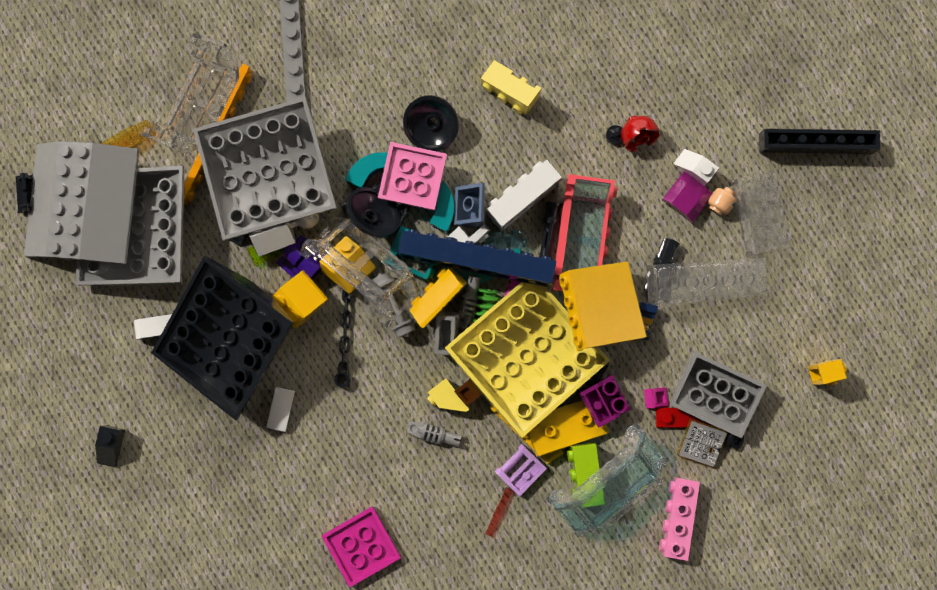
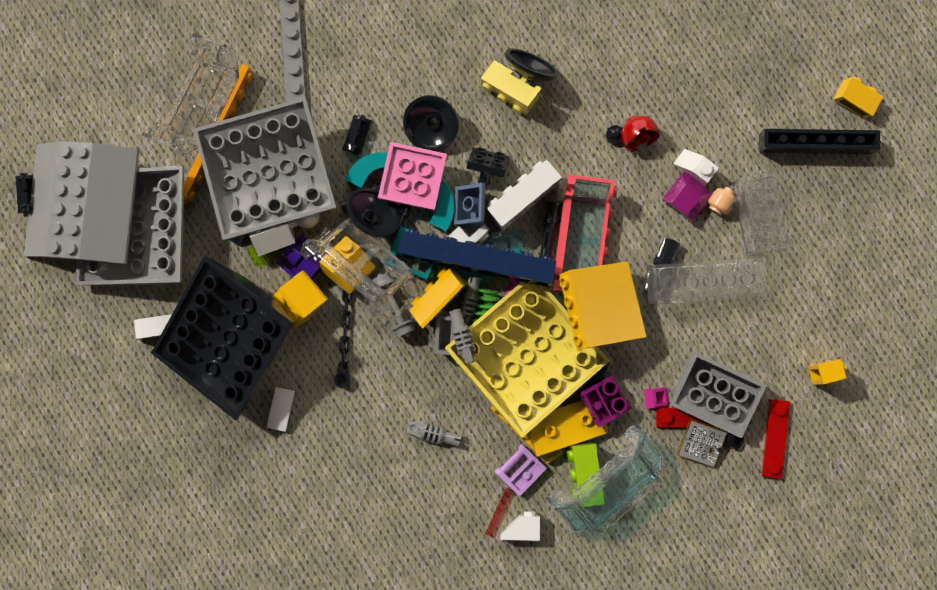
(109, 445): black slope -> none
(129, 136): clear yellow hinge -> none
(357, 134): none -> black hinge
(361, 546): dark pink plate -> none
(445, 397): light yellow slope -> none
(462, 336): none -> light grey hinge
(468, 392): reddish brown plate -> none
(487, 164): none -> black plate
(523, 528): none -> white slope
(530, 66): none -> black dish
(648, 314): dark blue leg -> none
(680, 518): bright pink brick -> none
(775, 438): none -> red plate
(858, 97): none -> yellow brick

